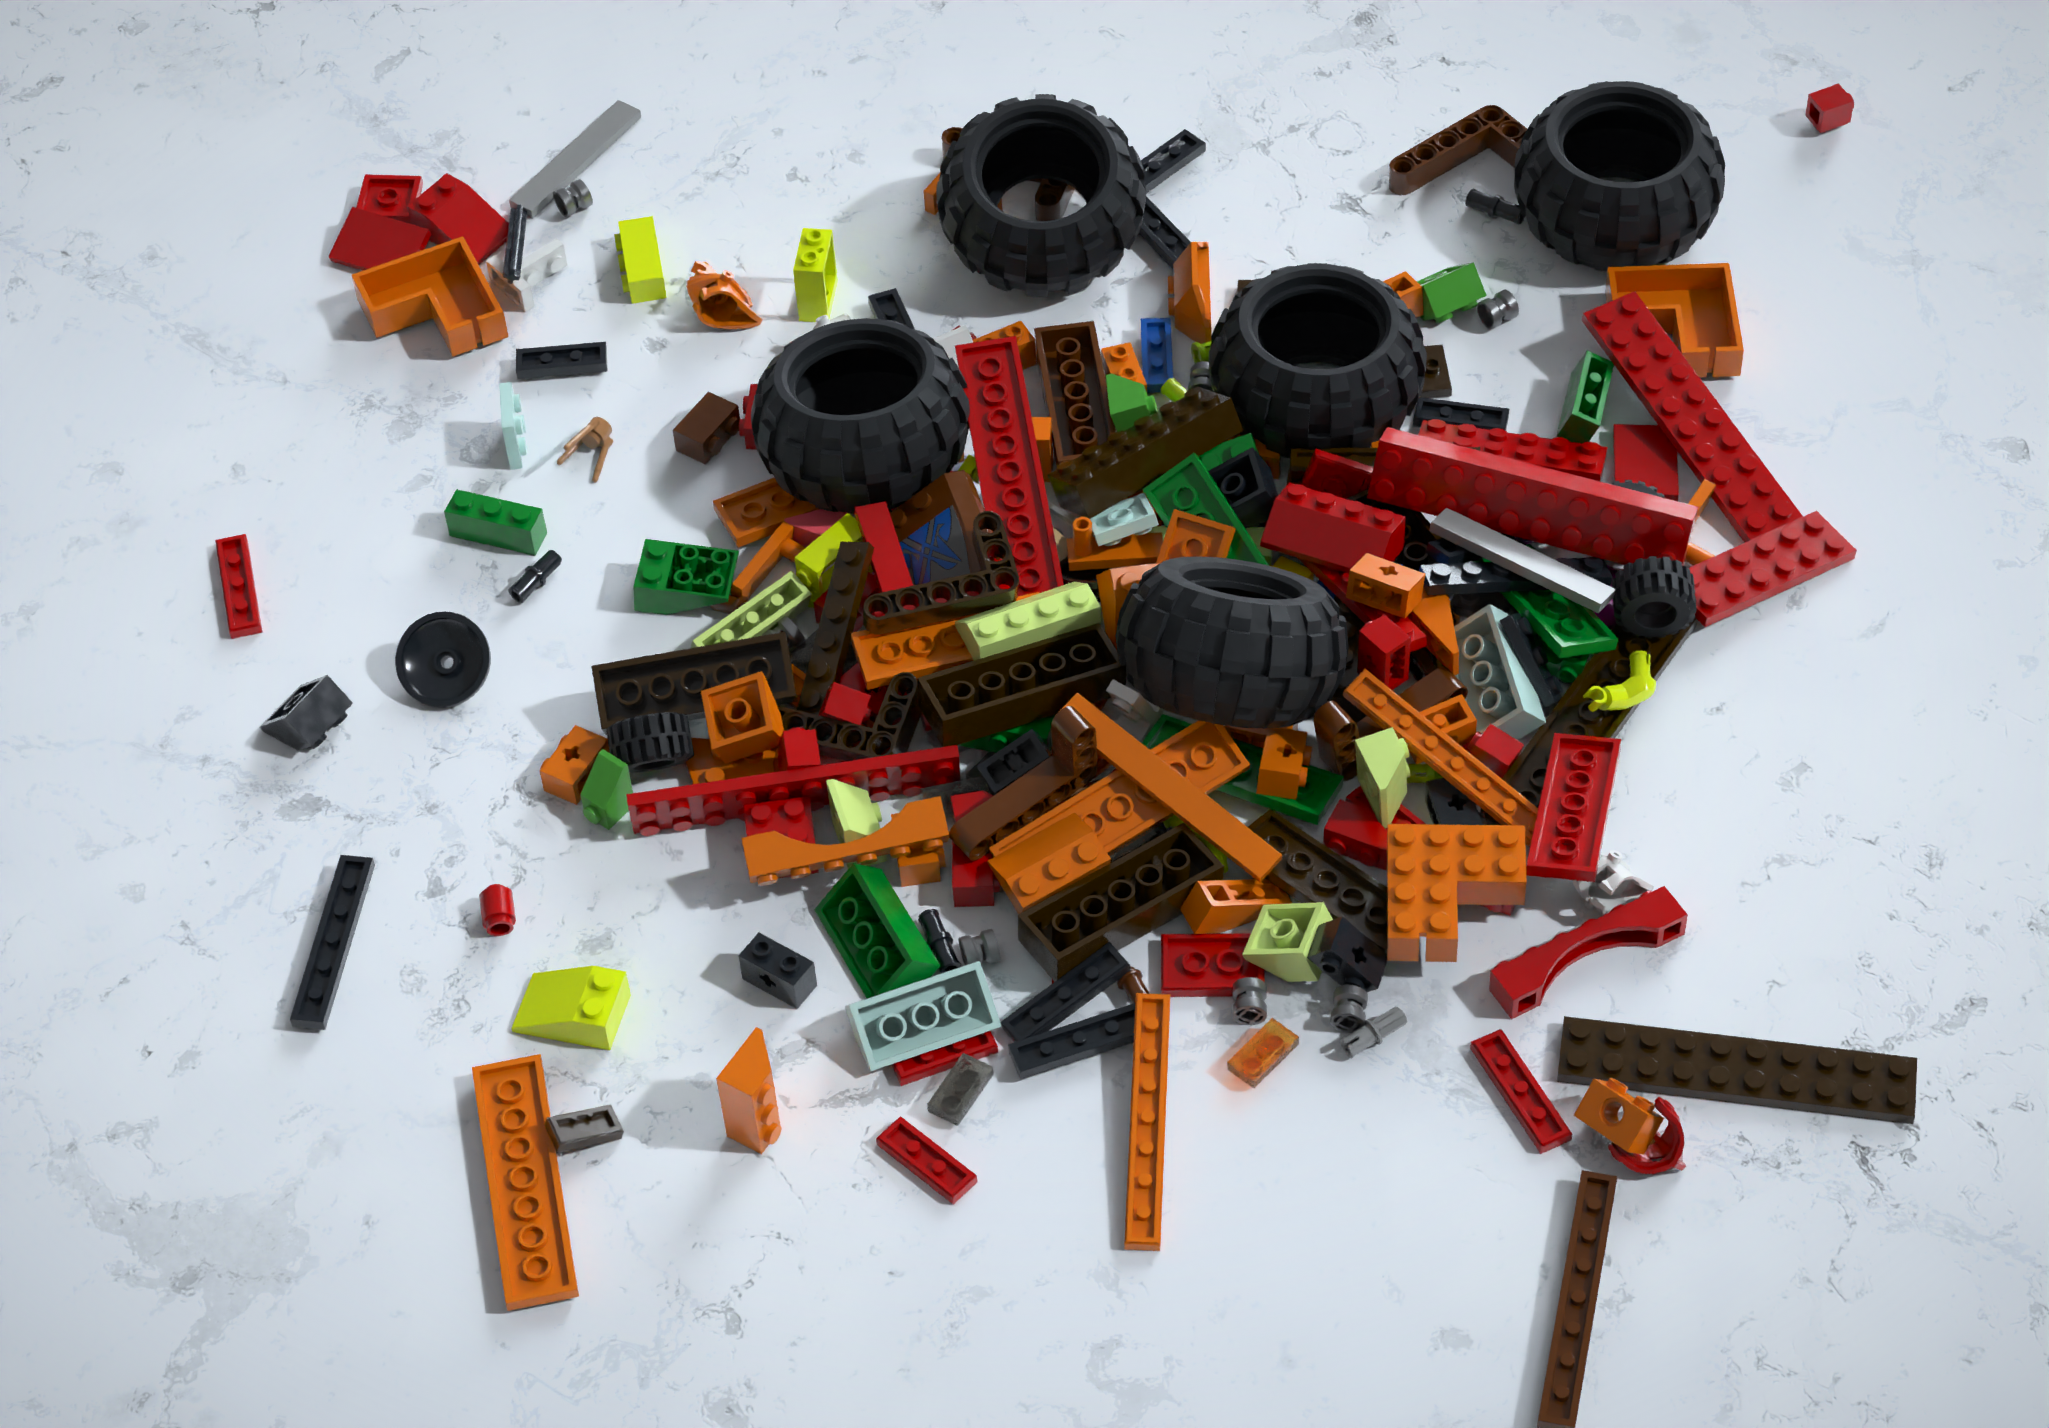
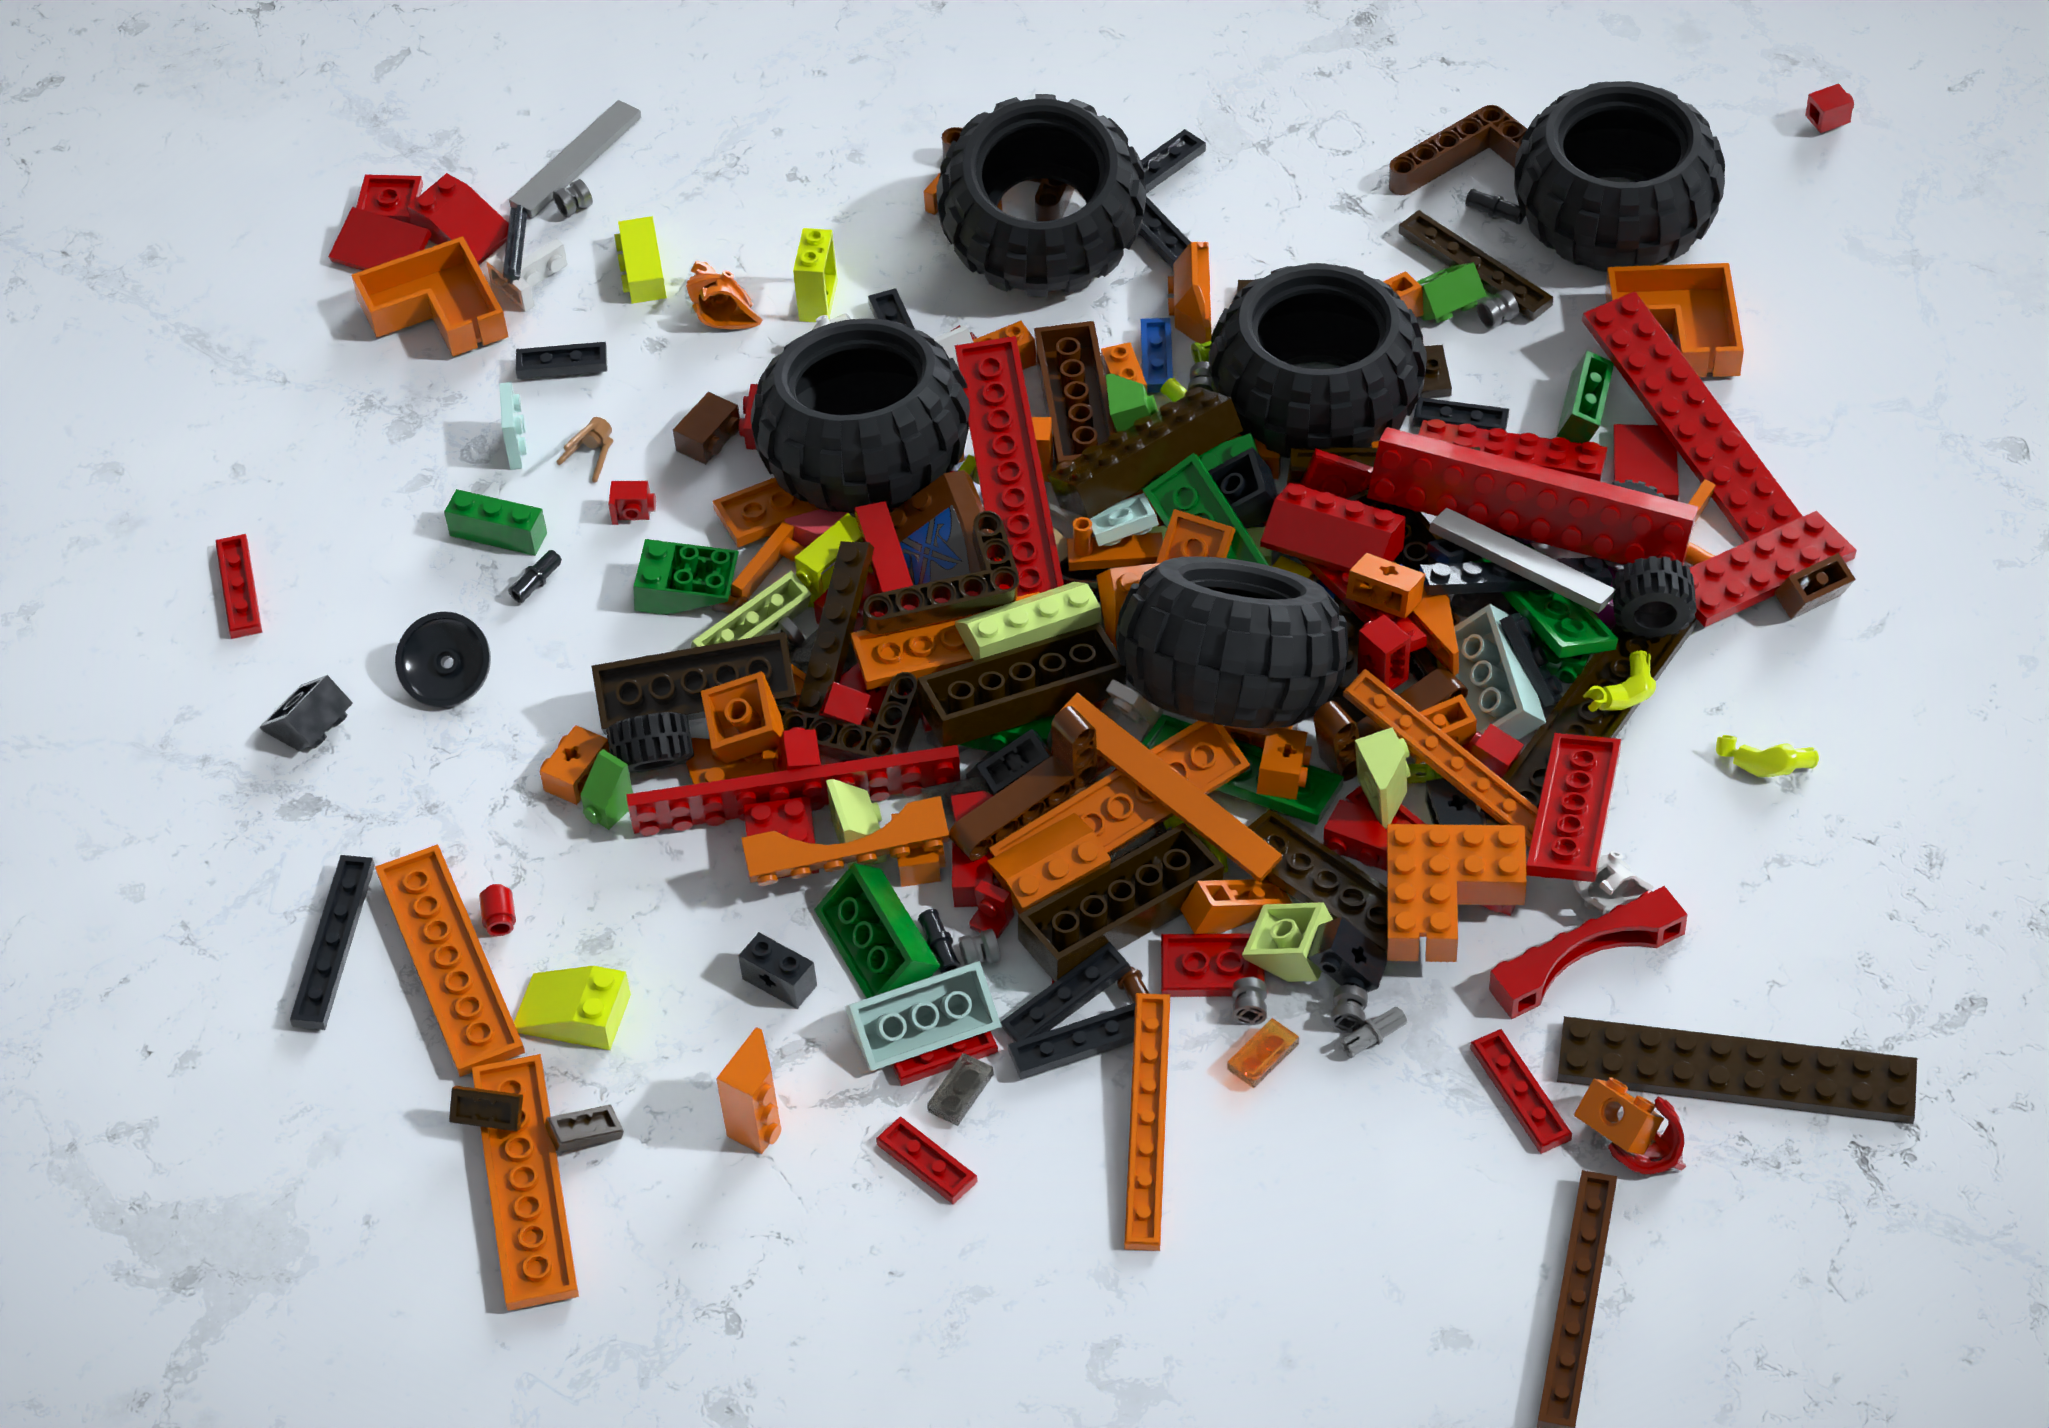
(449, 960): none -> orange plate
(485, 1108): none -> dark brown plate
(630, 501): none -> red brick
(994, 909): none -> red bracket
(1455, 250): none -> dark brown plate
(1771, 762): none -> neon yellow arm
(1814, 586): none -> reddish brown brick

